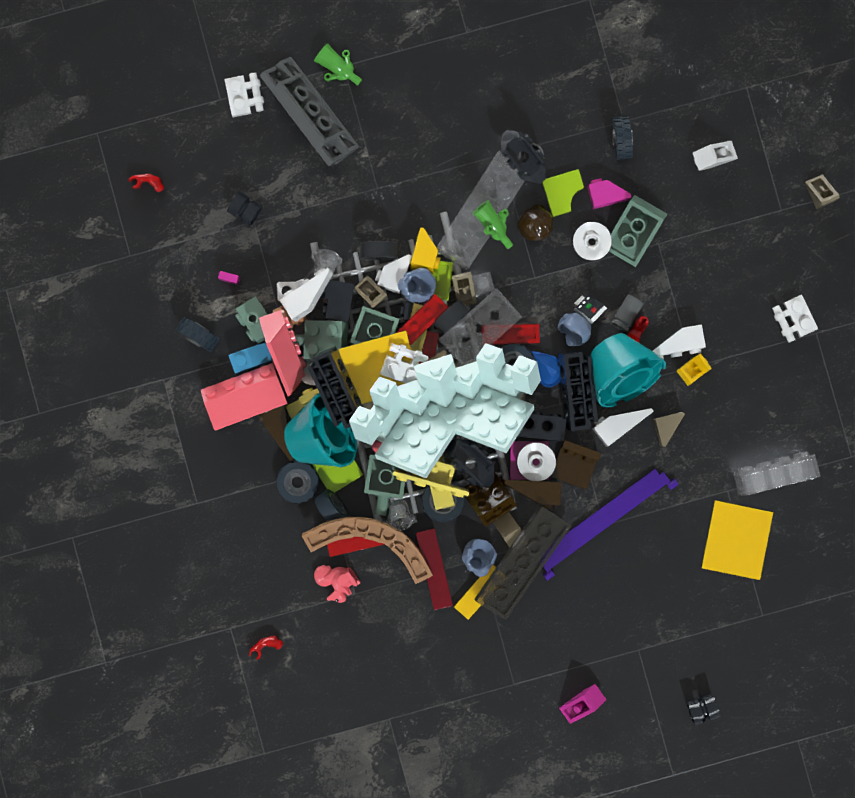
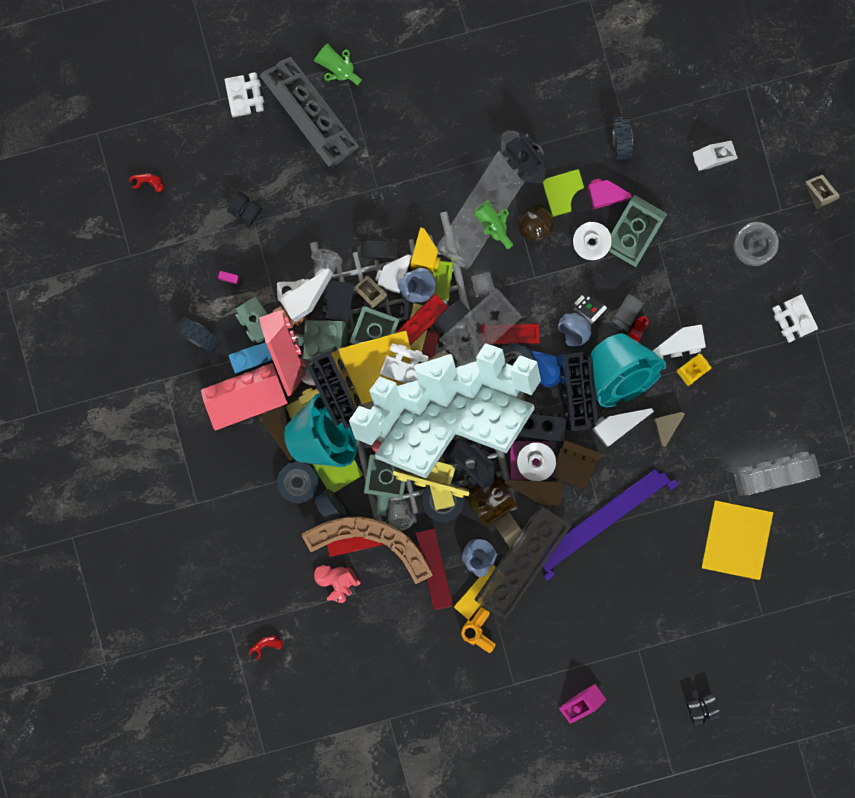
(464, 288): dark tan slope -> none
(476, 624): none -> light orange axle
(765, 232): none -> clear wheel

